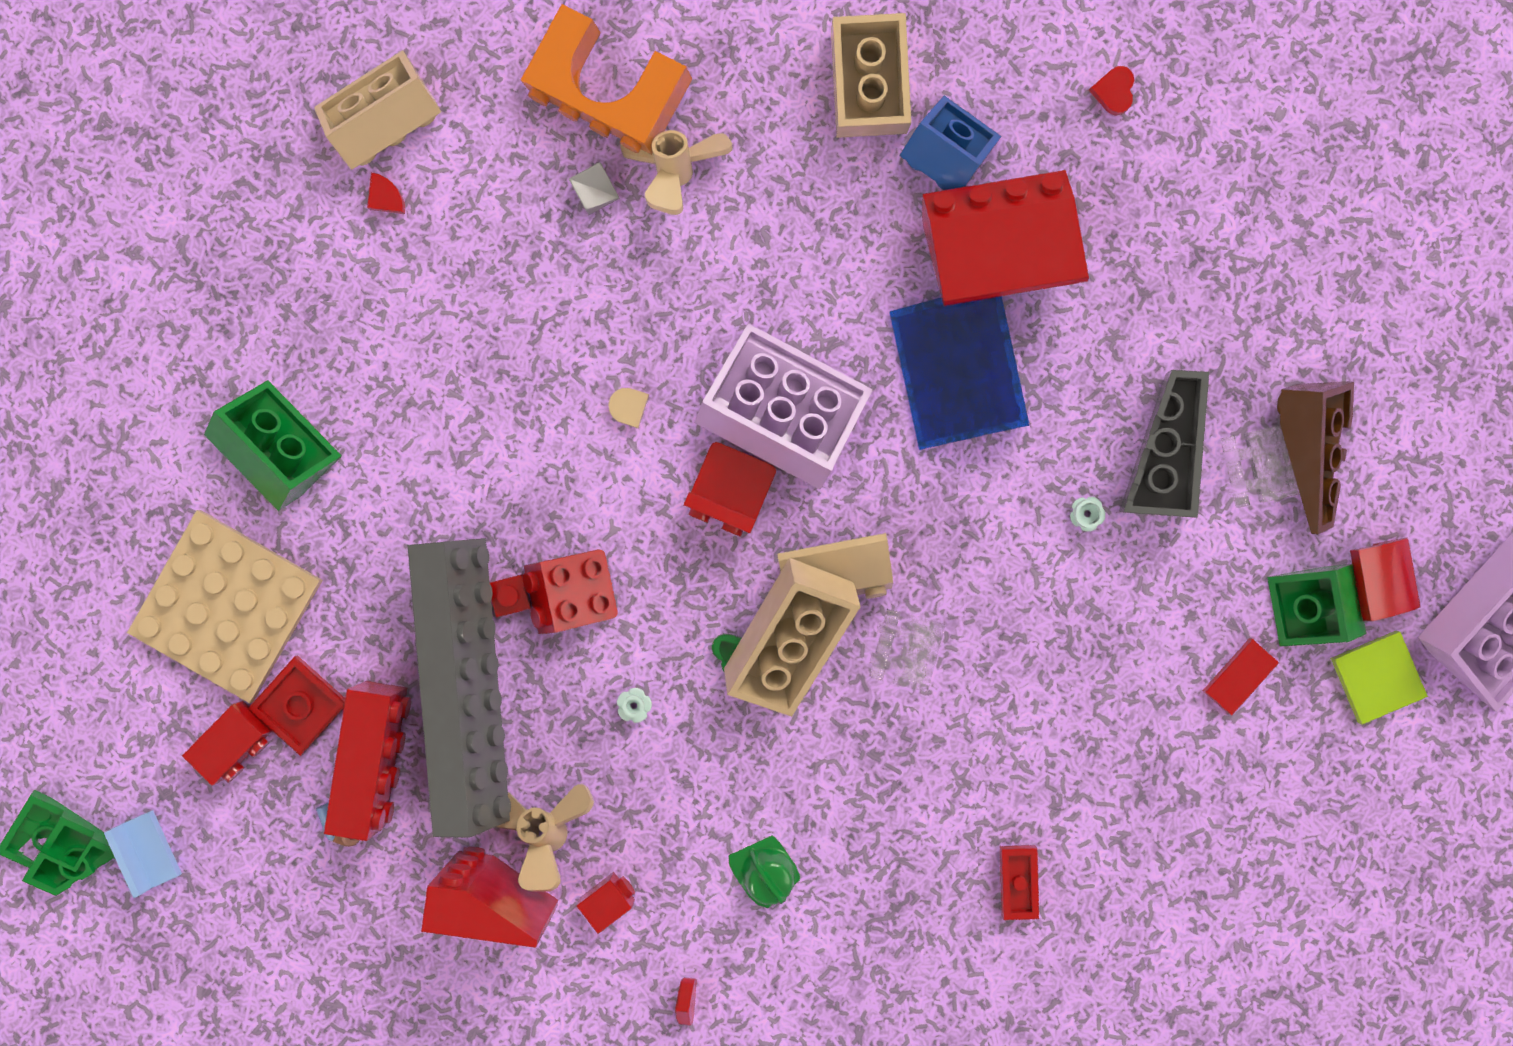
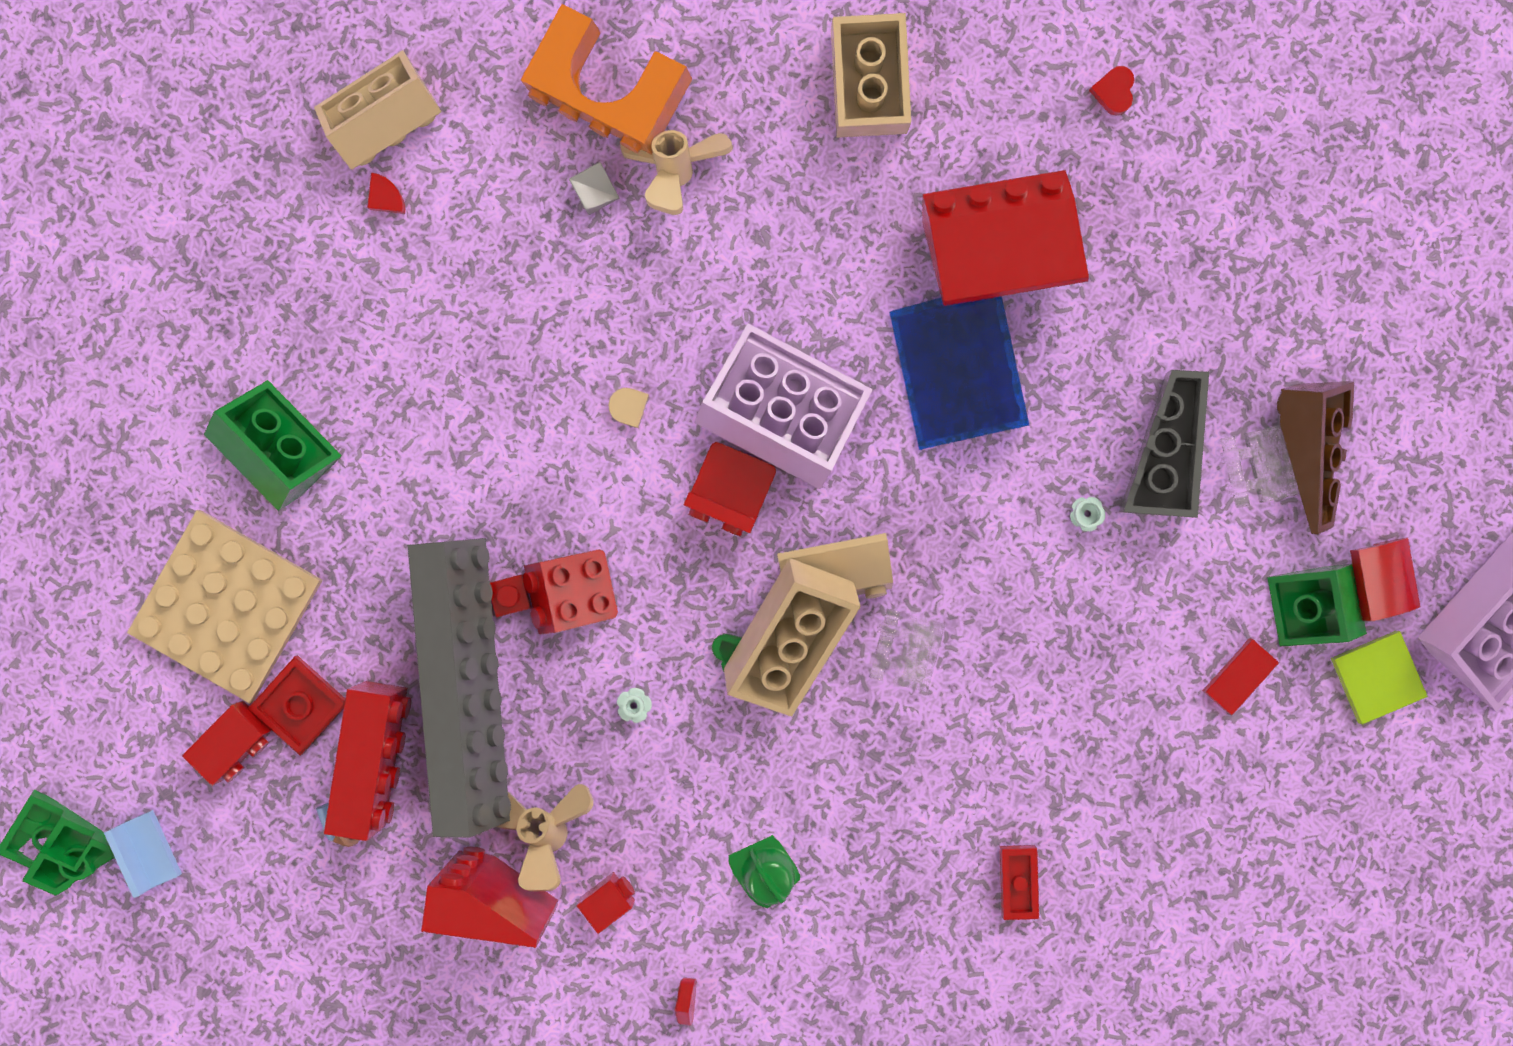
(949, 145): blue slope -> none

